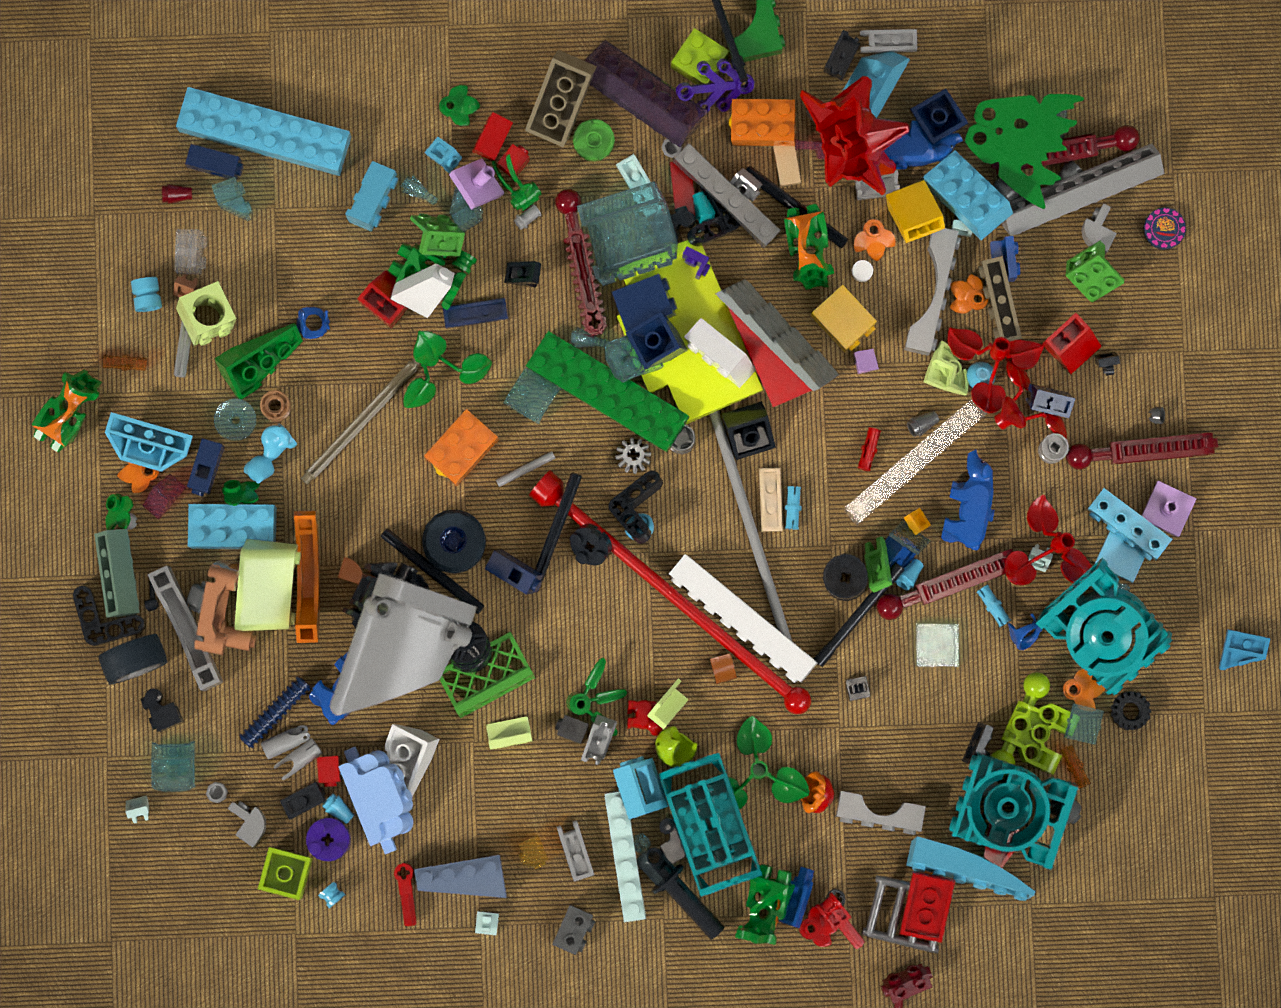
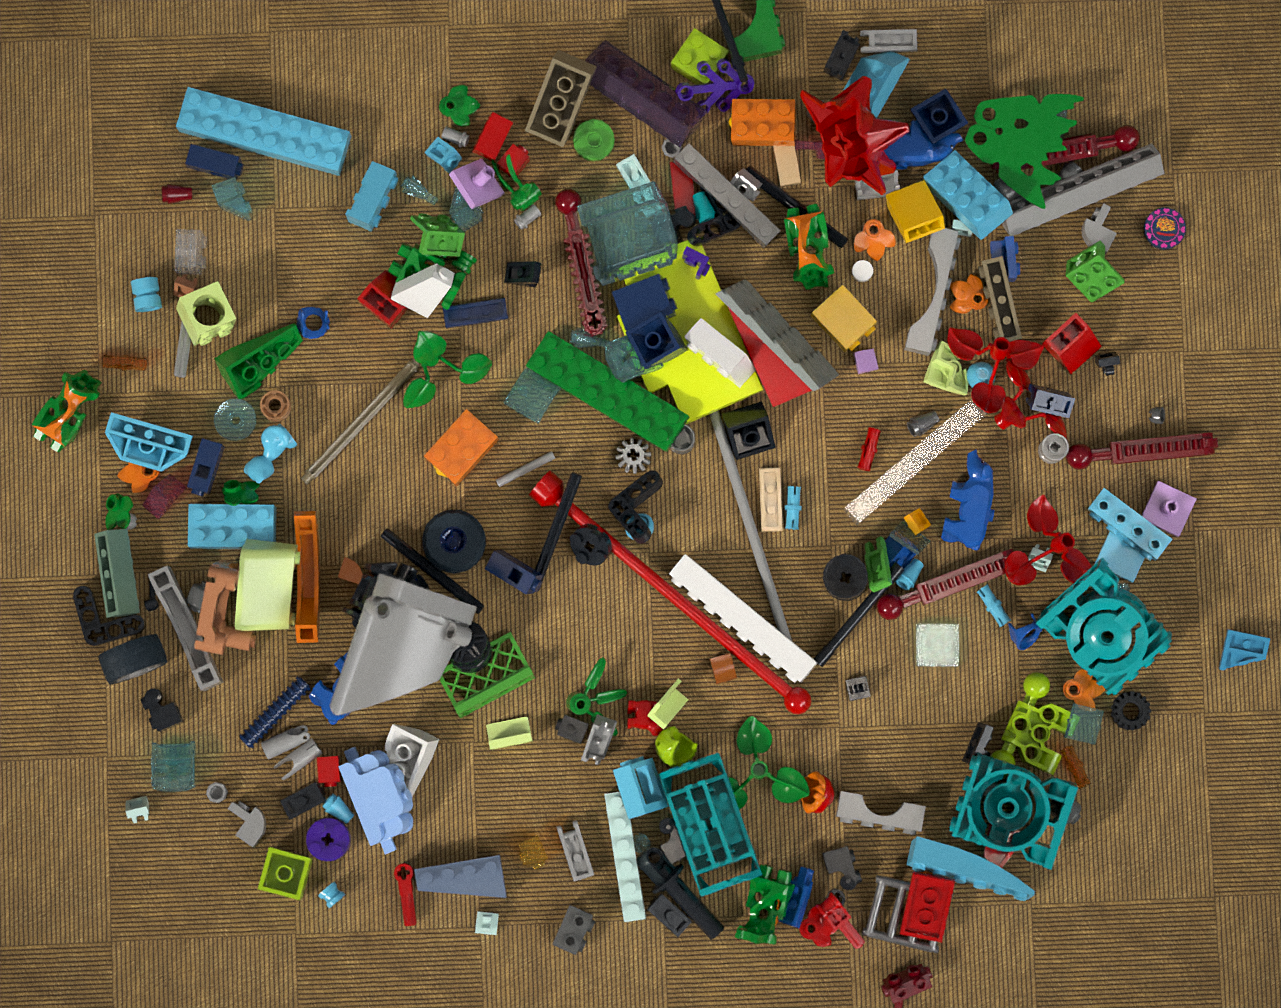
(455, 136): none -> light grey pin
(669, 915): none -> black plate
(842, 860): none -> black brick

